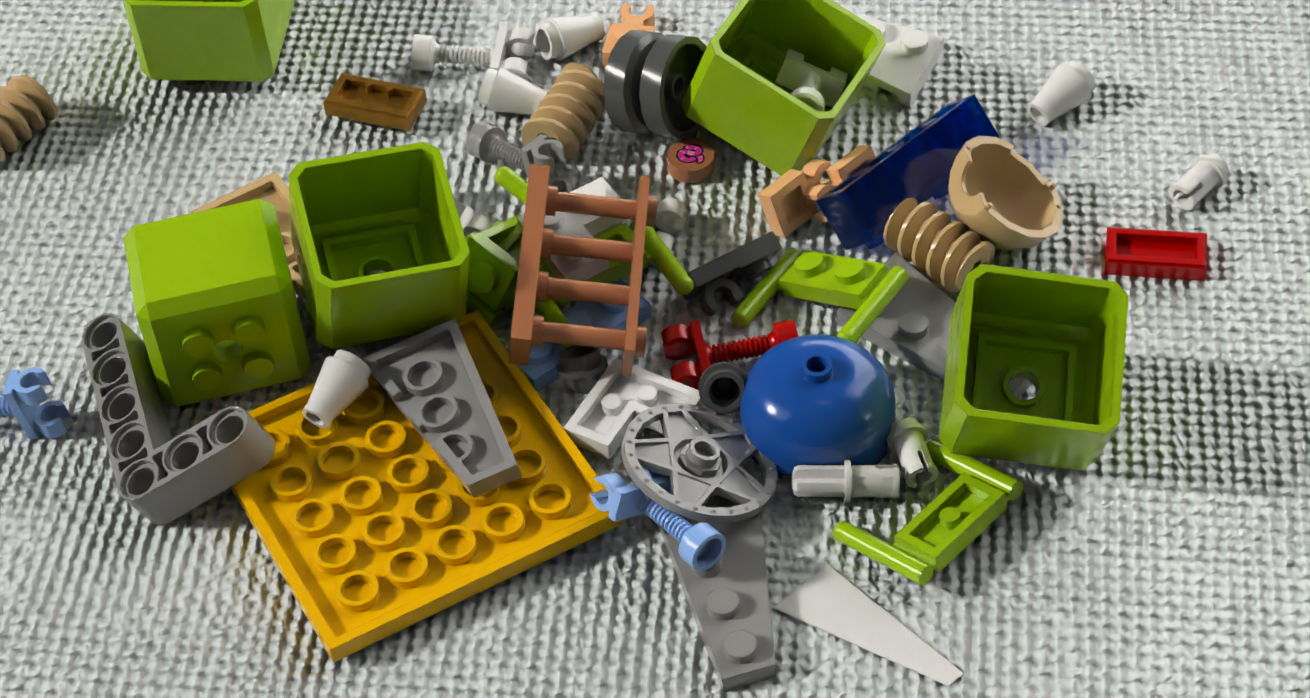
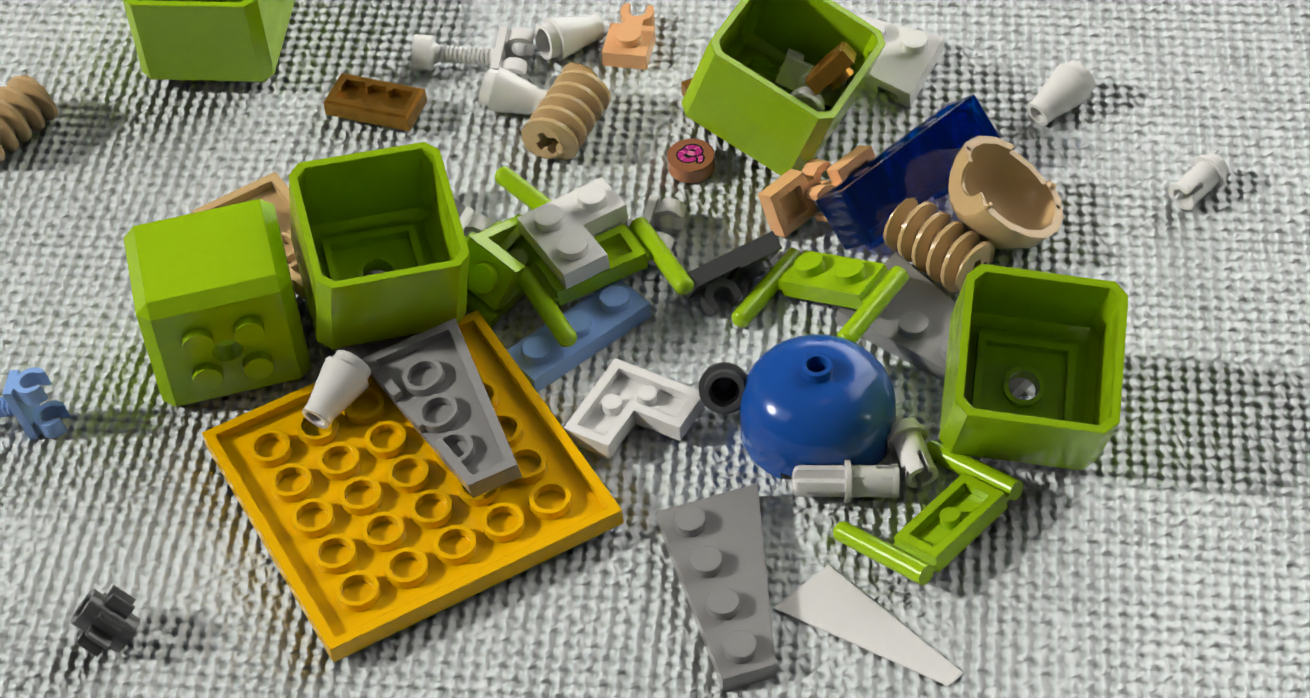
(105, 621): none -> dark grey gear
(150, 468): light grey beam -> none
(489, 143): light grey bar -> none
(536, 285): nougat fence -> none
(581, 367): dark grey plate -> none
(648, 82): dark grey wheel -> none
(683, 341): red bar -> none
(697, 463): light grey wheel -> none
(699, 544): light blue bar -> none
(832, 69): none -> pearl gold plate
(1156, 254): red tile -> none

